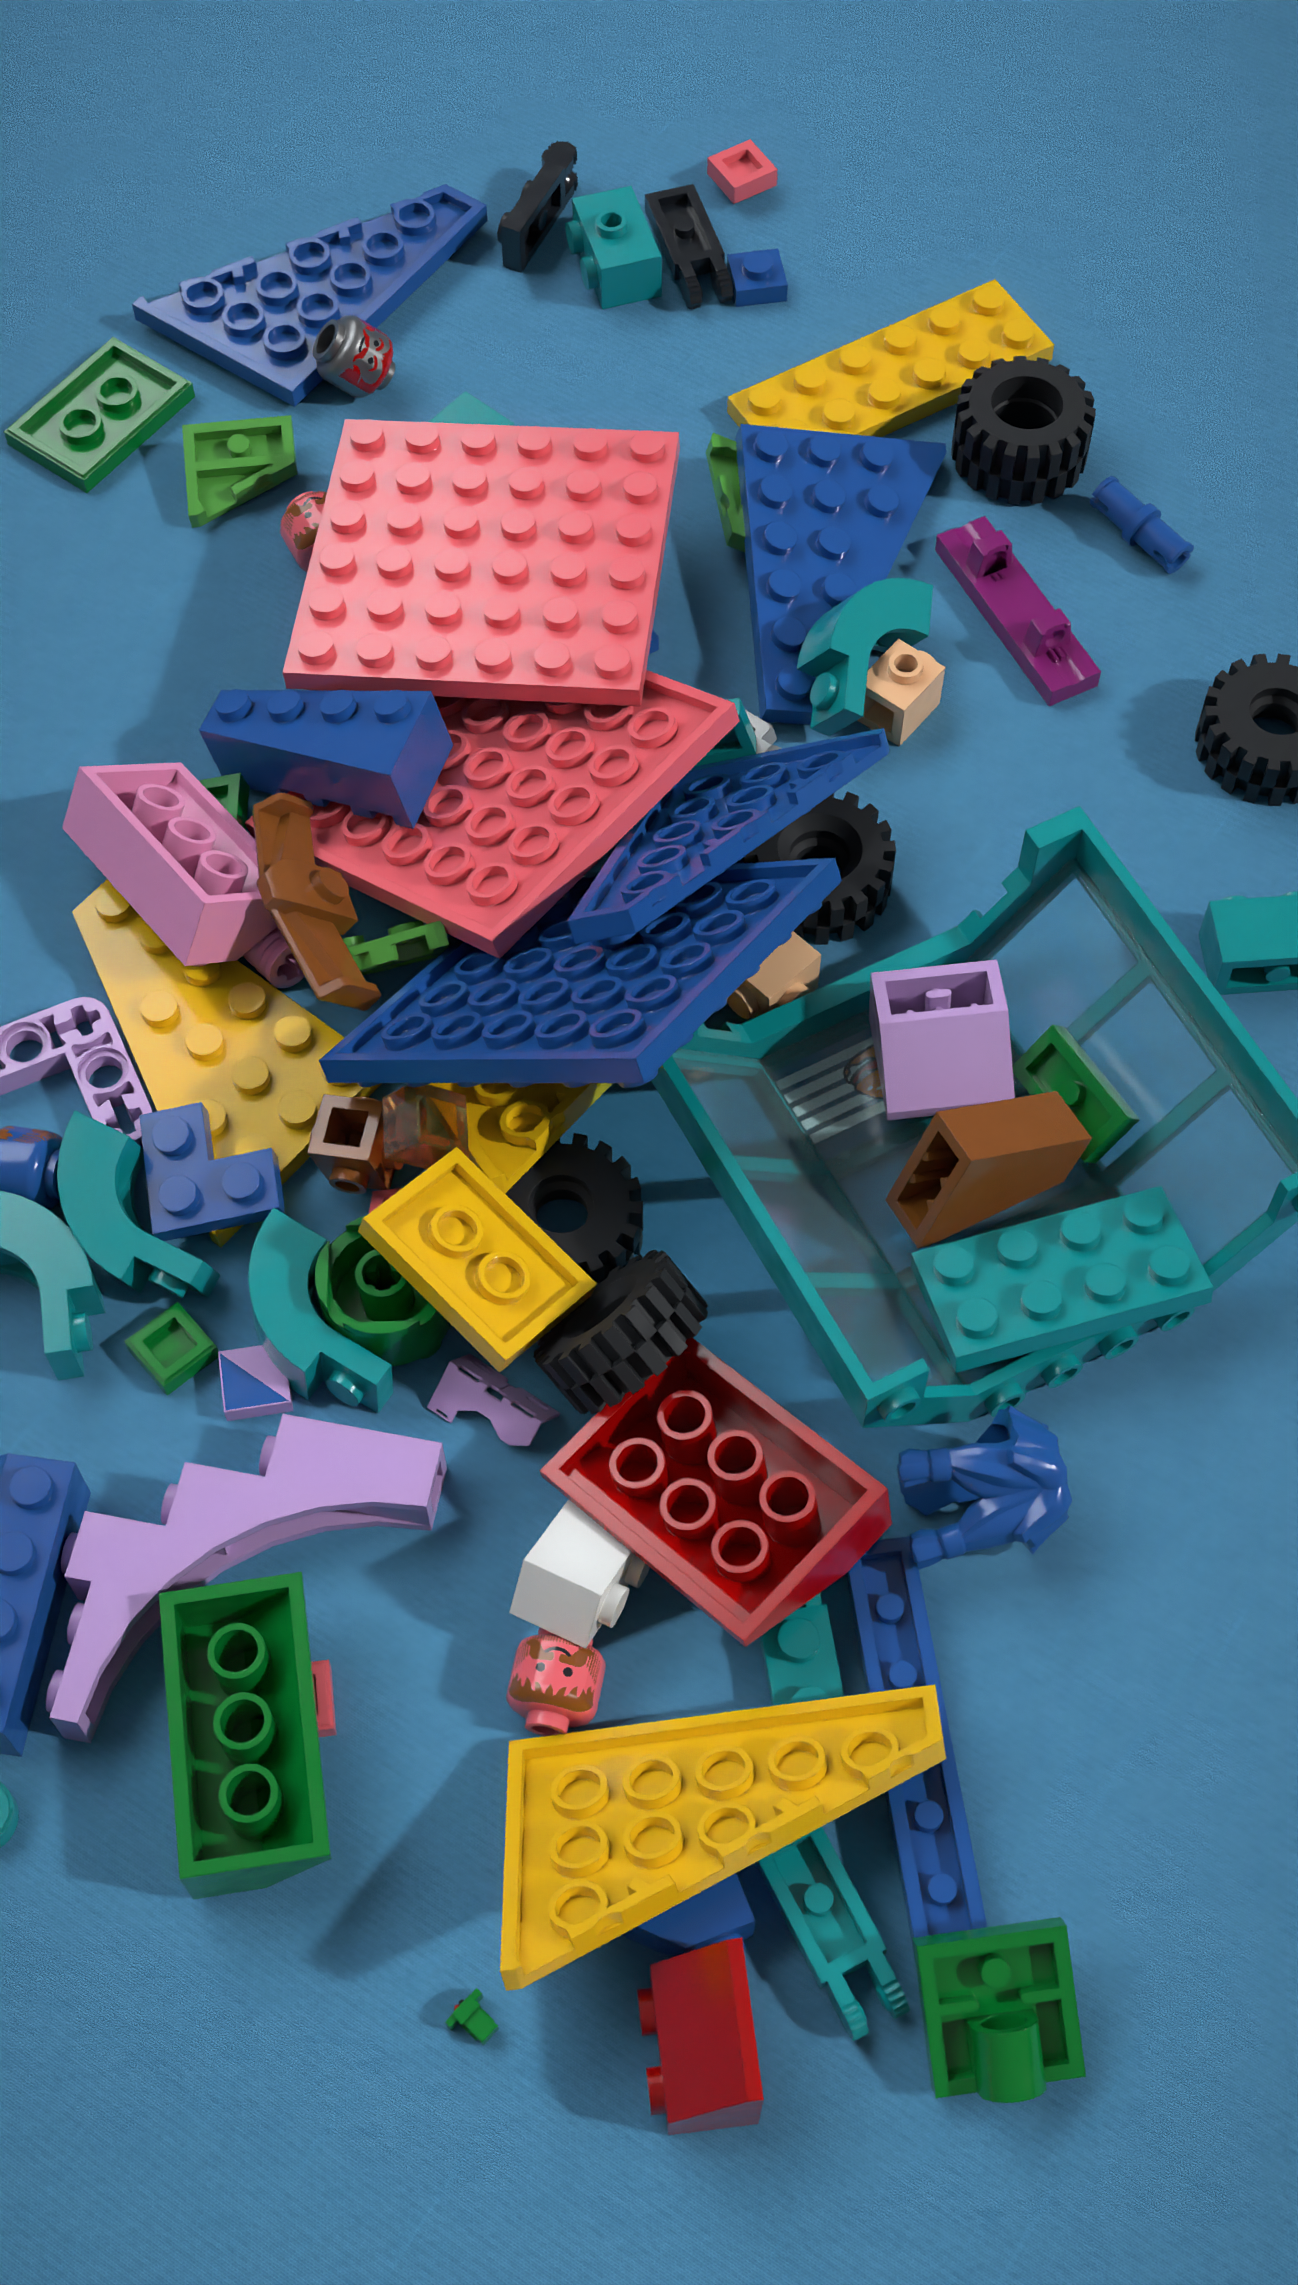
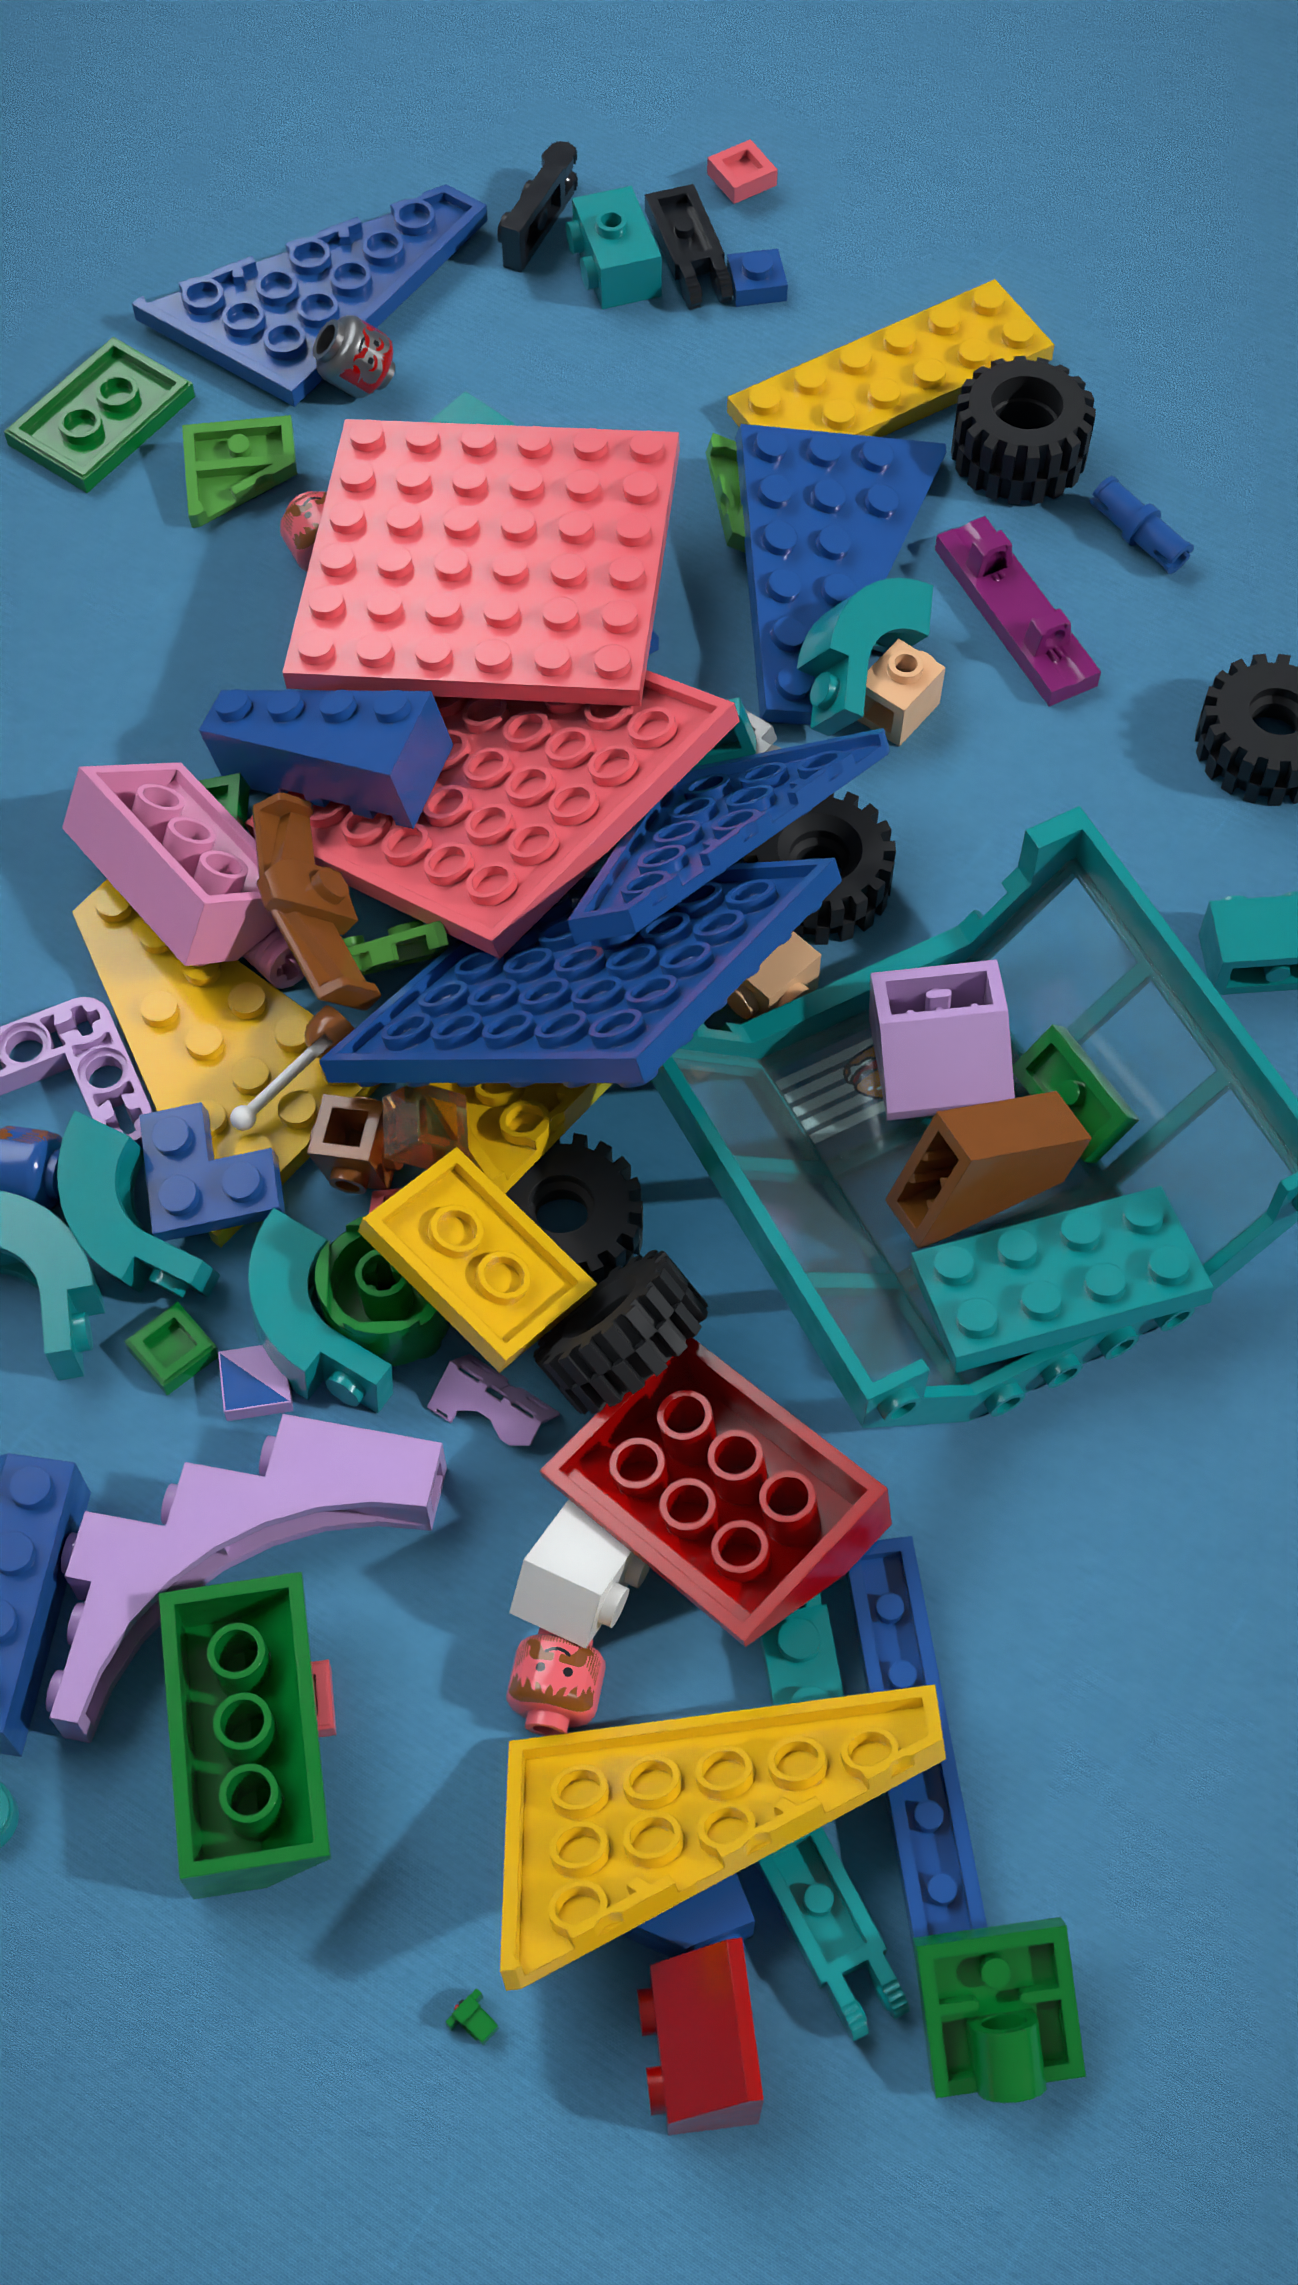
(321, 1035): none -> hinge
(1010, 1474): blue piece -> none

